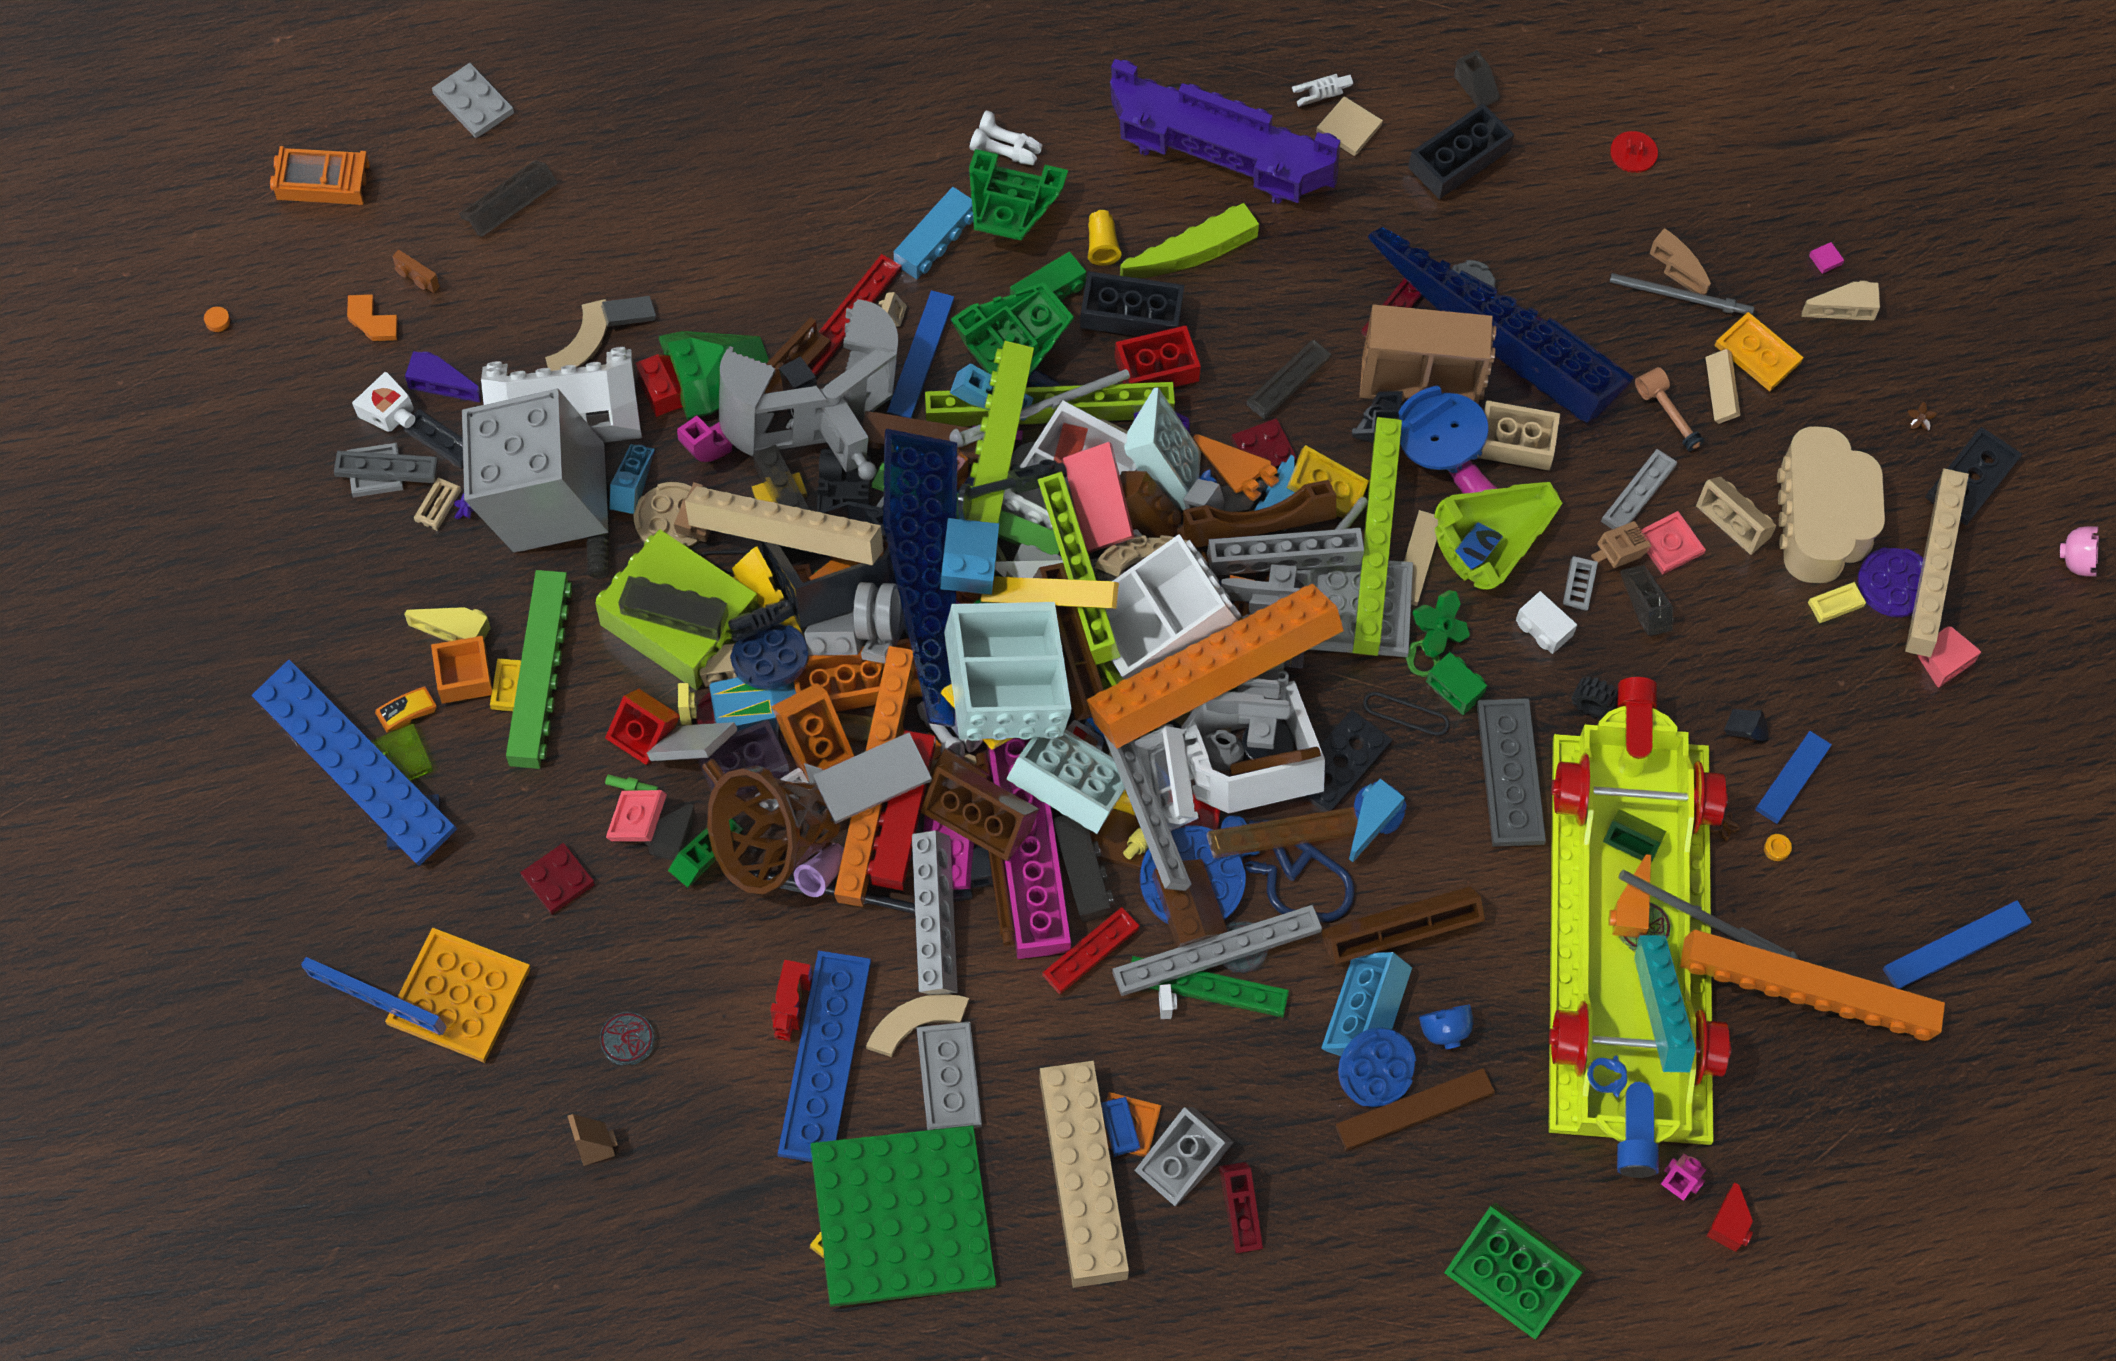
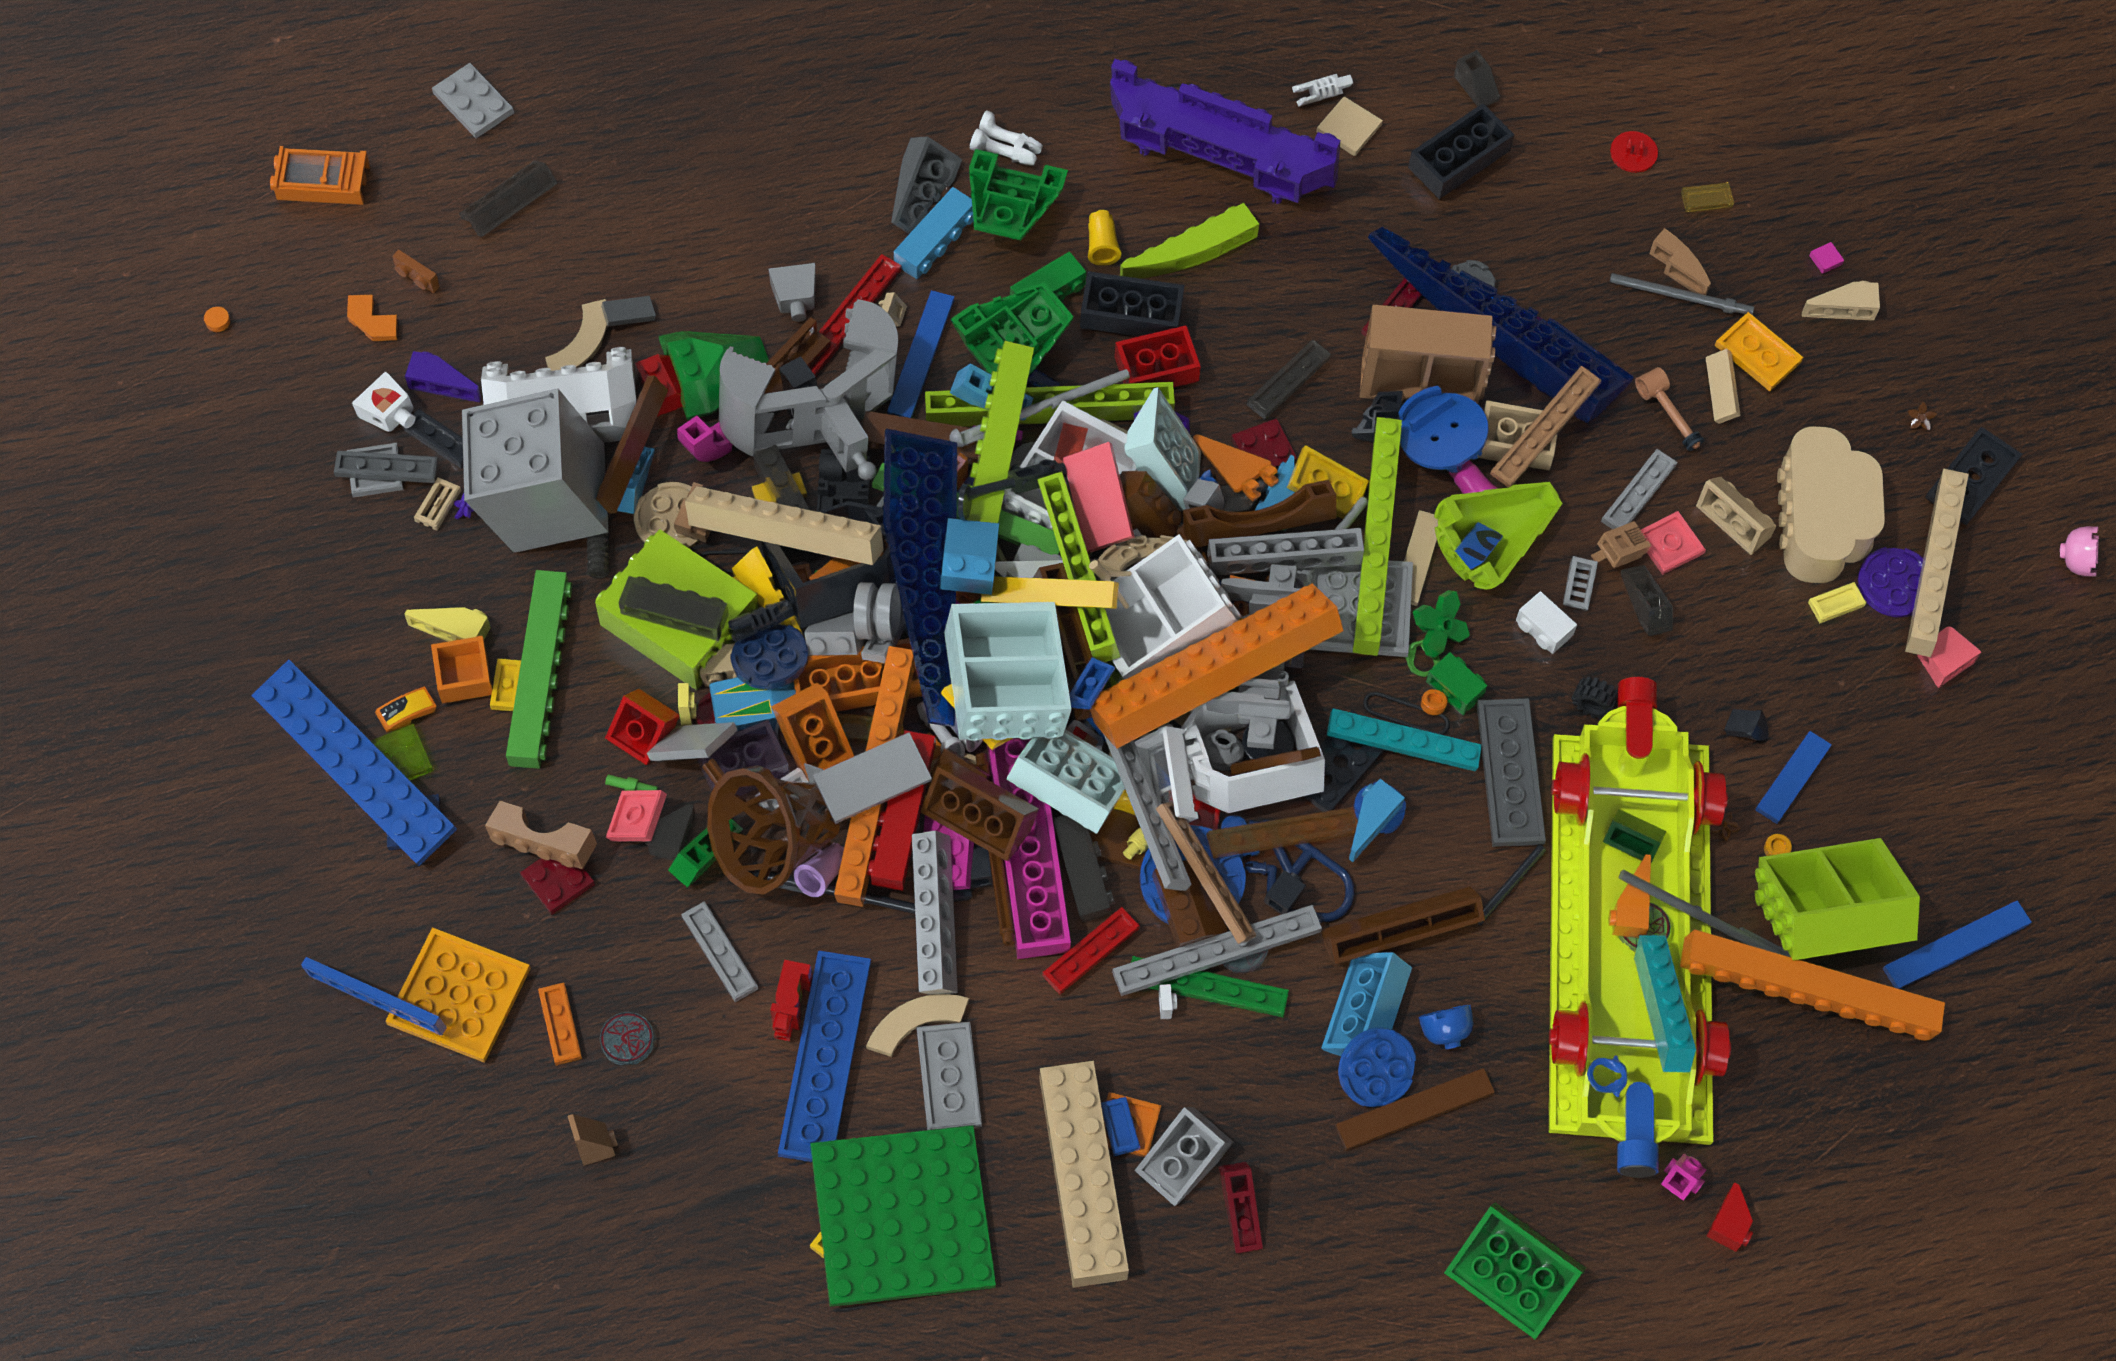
(560, 1024): none -> orange tile
(568, 845): none -> medium nougat arch
(631, 444): none -> reddish brown tile
(719, 951): none -> light grey tile
(794, 289): none -> light grey torso
(923, 176): none -> dark grey wedge
(1090, 684): none -> blue slope
(1105, 575): none -> tan plant
(1207, 874): none -> medium nougat tile
(1285, 892): none -> black brick
(1404, 739): none -> teal plate
(1434, 702): none -> orange tile
(1512, 882): none -> black bar
(1545, 427): none -> medium nougat tile
(1707, 197): none -> clear yellow tile
(1837, 899): none -> lime container

